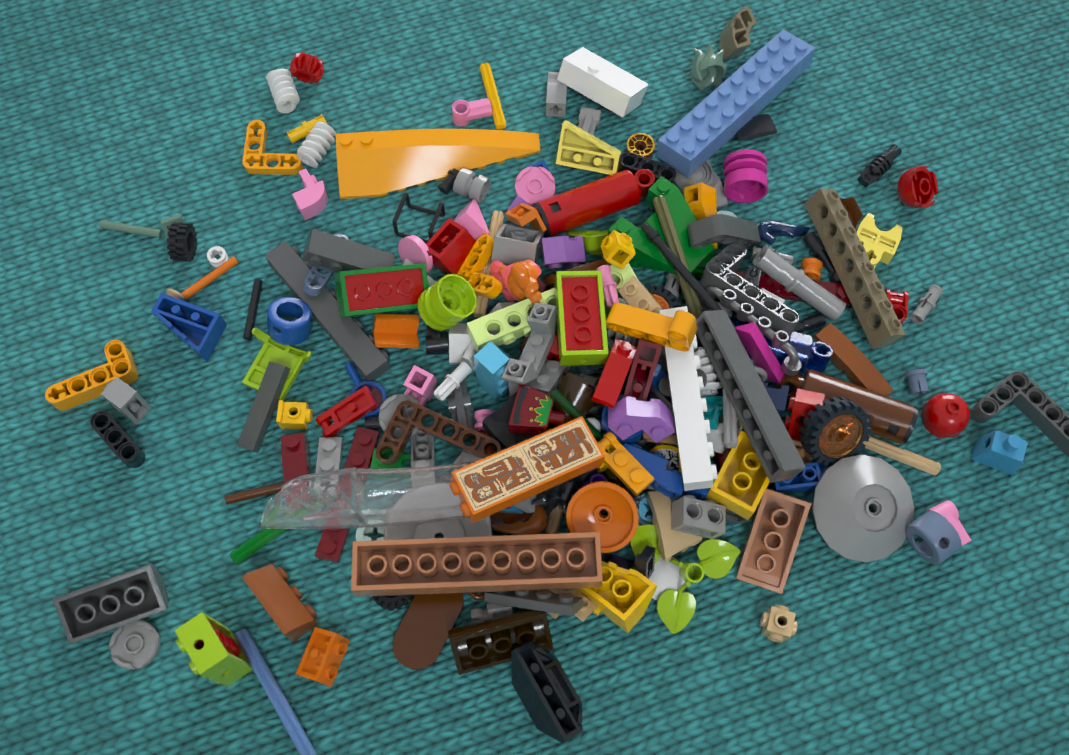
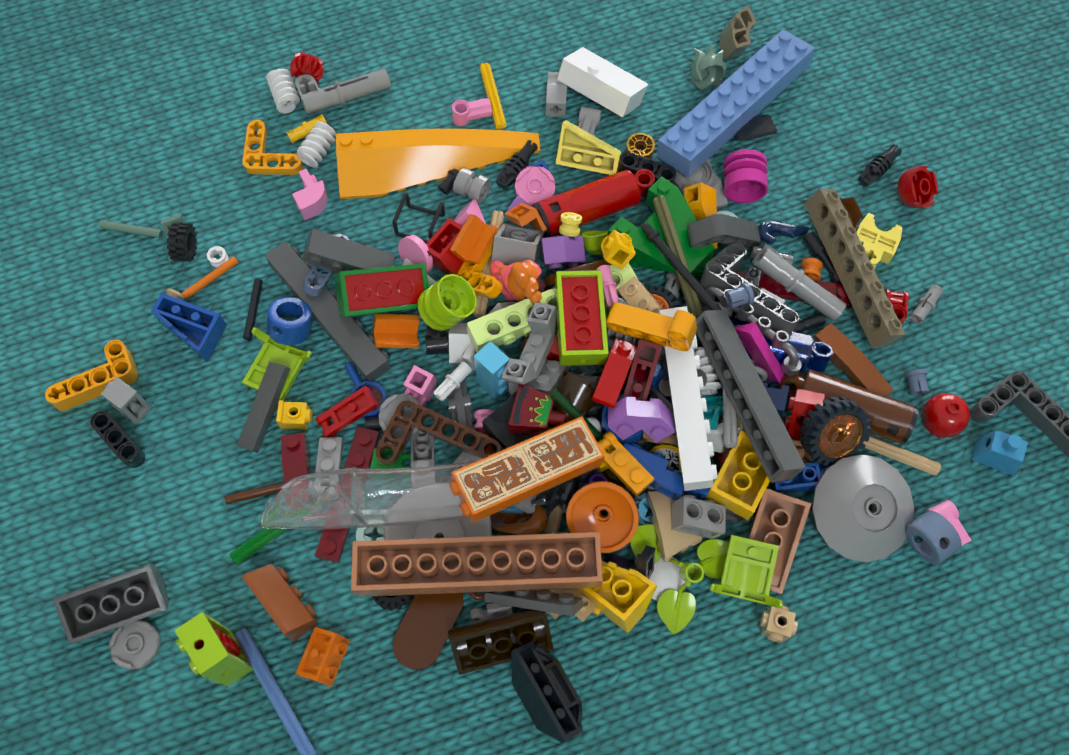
(340, 92): none -> light grey piece
(473, 240): none -> orange panel
(515, 165): none -> black hinge
(570, 224): none -> light yellow wheel
(739, 296): none -> sand blue bush
(748, 571): none -> lime piece

